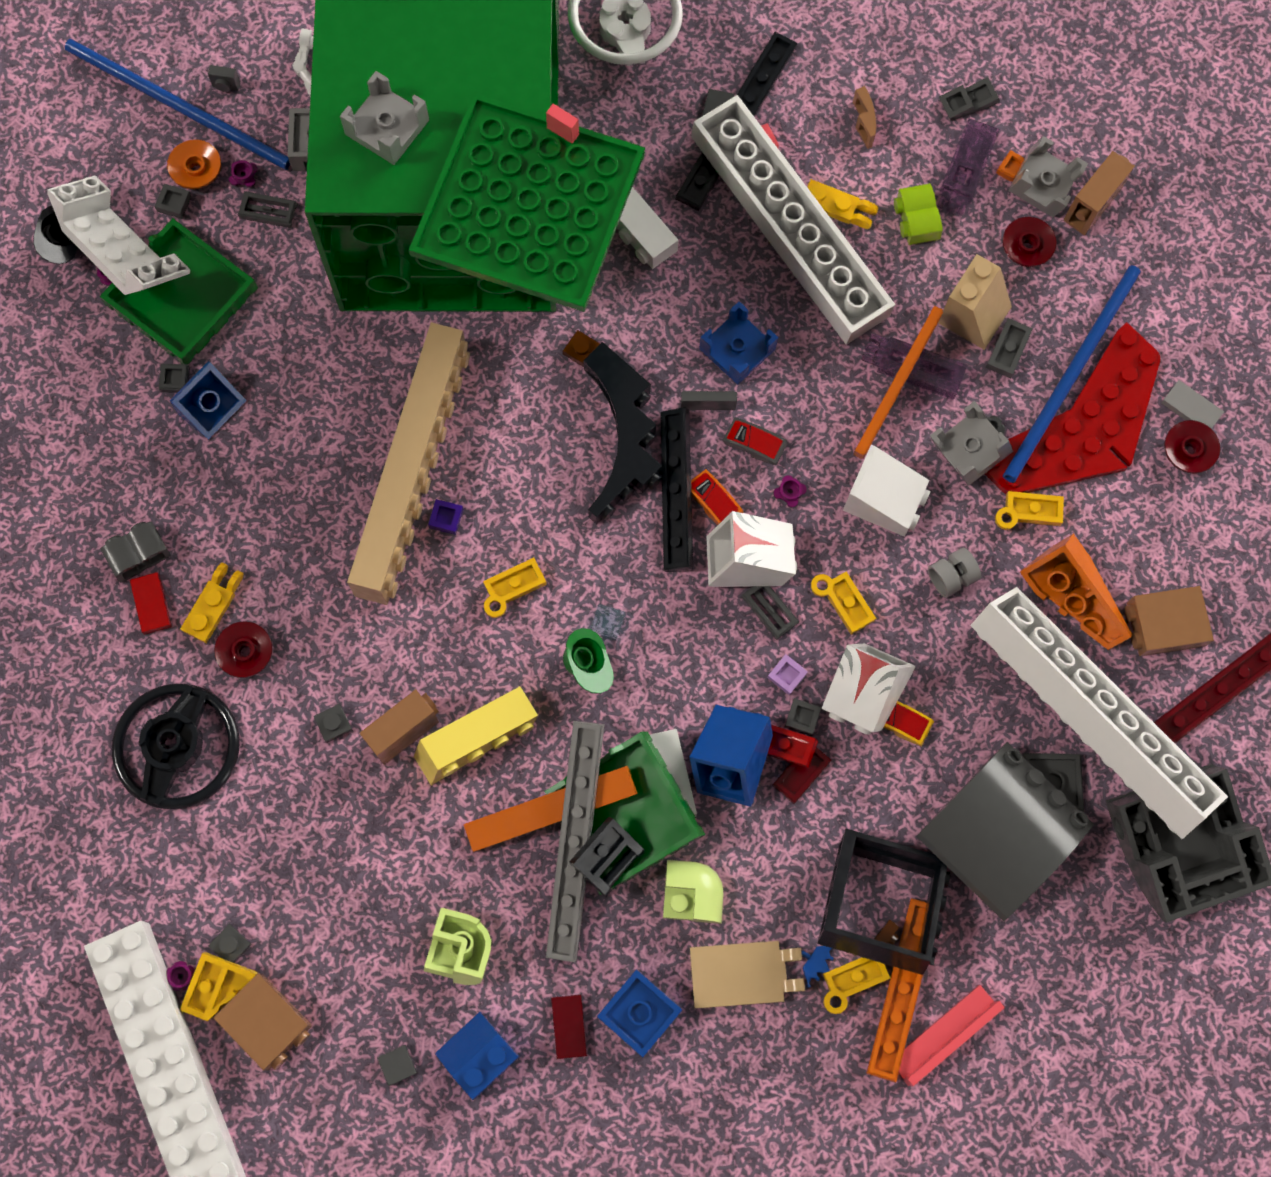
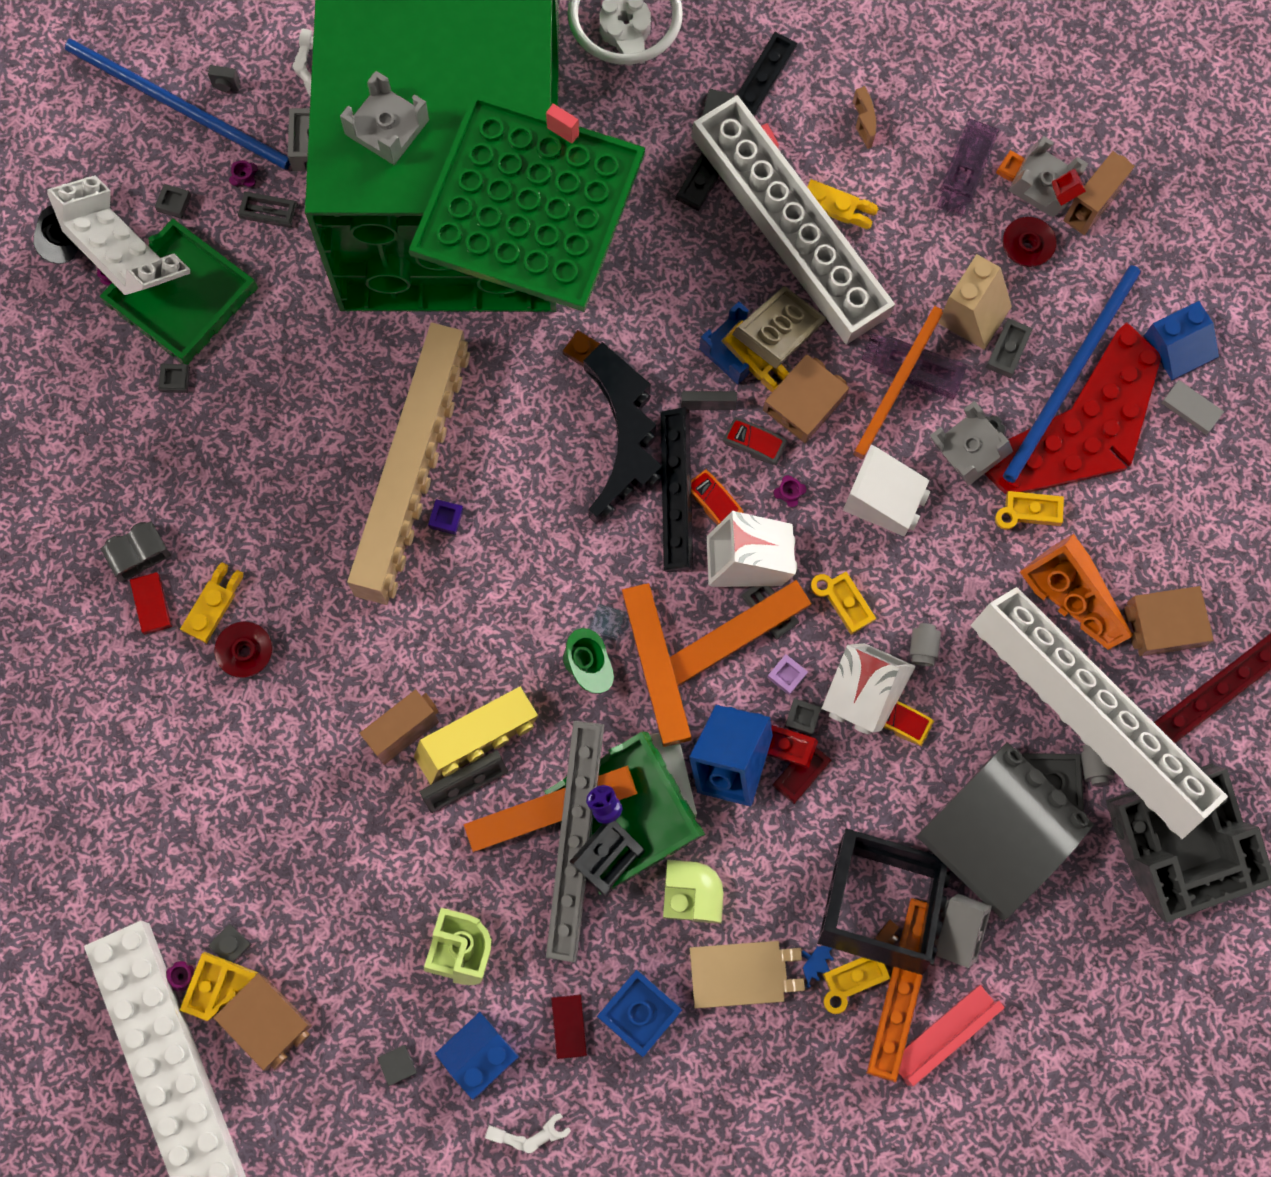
(164, 763): black piece -> none
(191, 154): orange dish -> none
(207, 400): blue slope -> none
(333, 723): dark grey plate -> none
(464, 781): none -> dark grey tile
(512, 585): yellow hinge -> none
(532, 1143): none -> white piece
(604, 804): none -> dark purple wheel
(646, 232): white brick -> none
(656, 665): none -> orange tile
(739, 632): none -> orange tile
(758, 366): none -> yellow hinge
(779, 327): none -> dark tan plate
(806, 398): none -> medium nougat brick
(919, 214): lime brick -> none
(925, 644): none -> light grey brick
(956, 571): light grey wheel -> none
(962, 930): none -> light grey brick
(969, 100): dark grey slope -> none
(1068, 186): none -> red tile
(1094, 768): none -> light grey brick
(1184, 340): none -> blue slope
(1200, 438): dark red dish -> none

